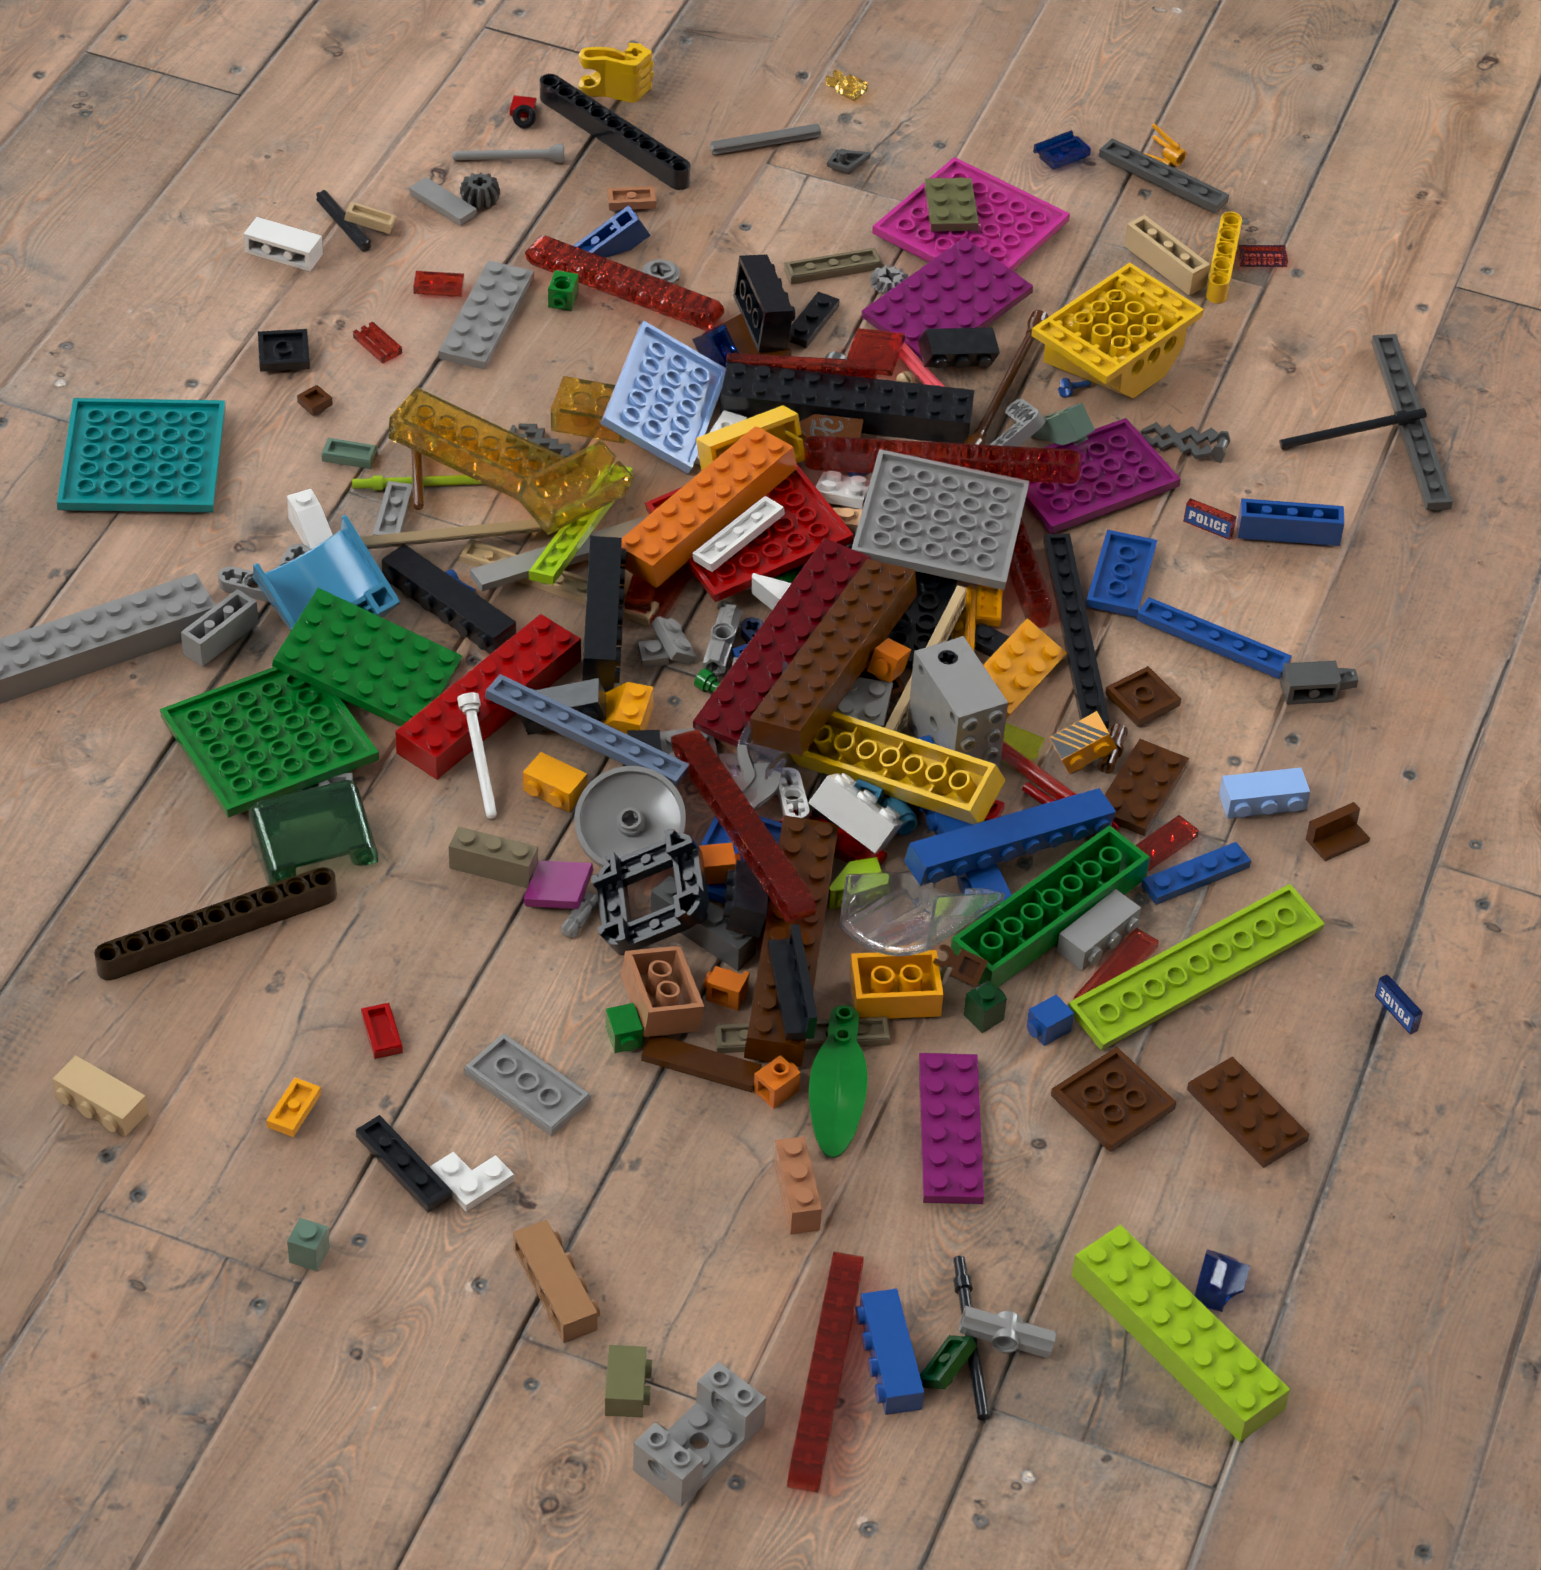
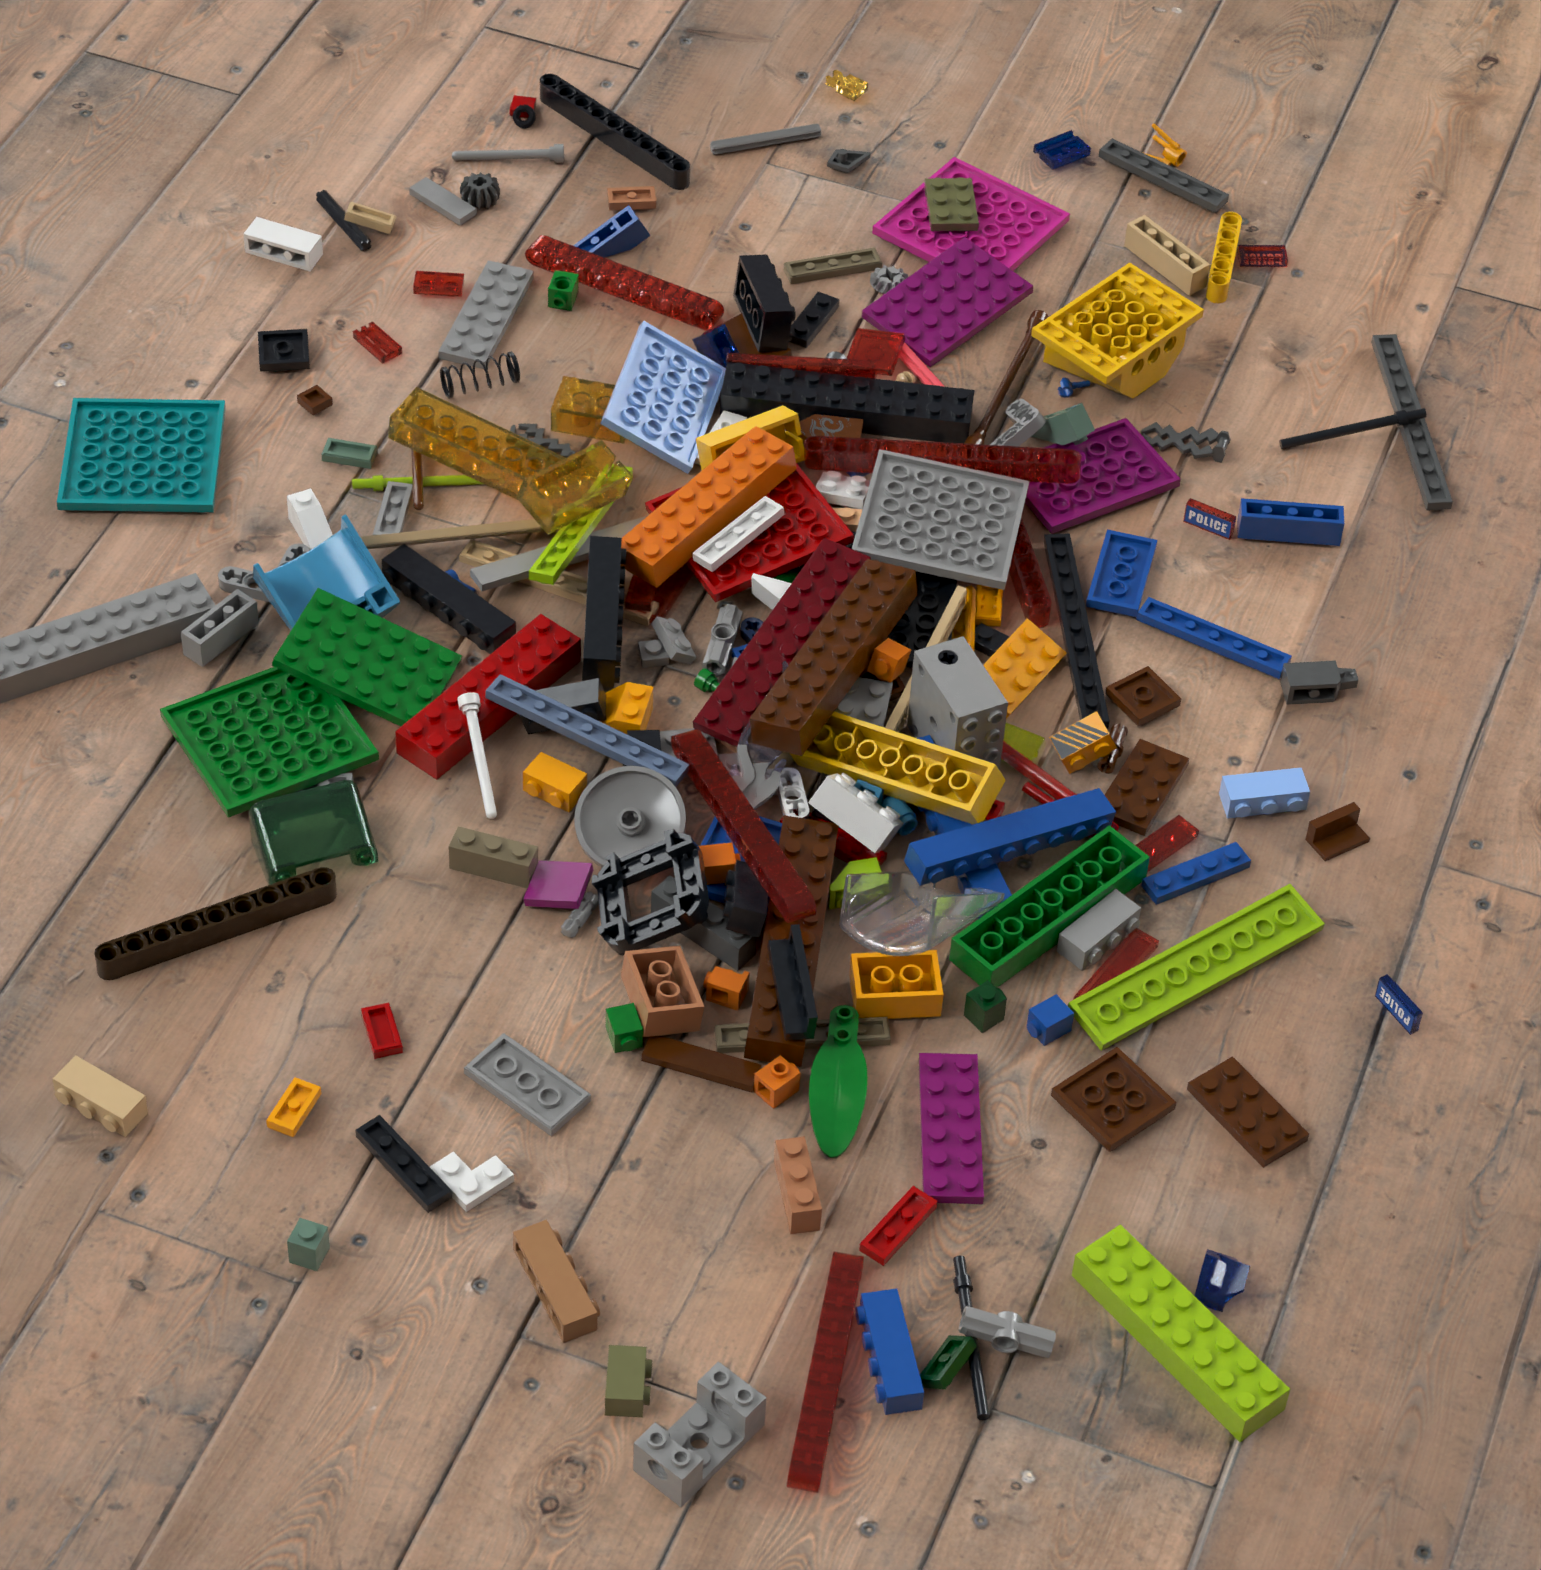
(514, 373): none -> black piece
(618, 73): yellow piece -> none
(668, 270): light grey gear -> none
(898, 1225): none -> red plate
(958, 347): black brick -> none
(965, 967): reddish brown plate -> none

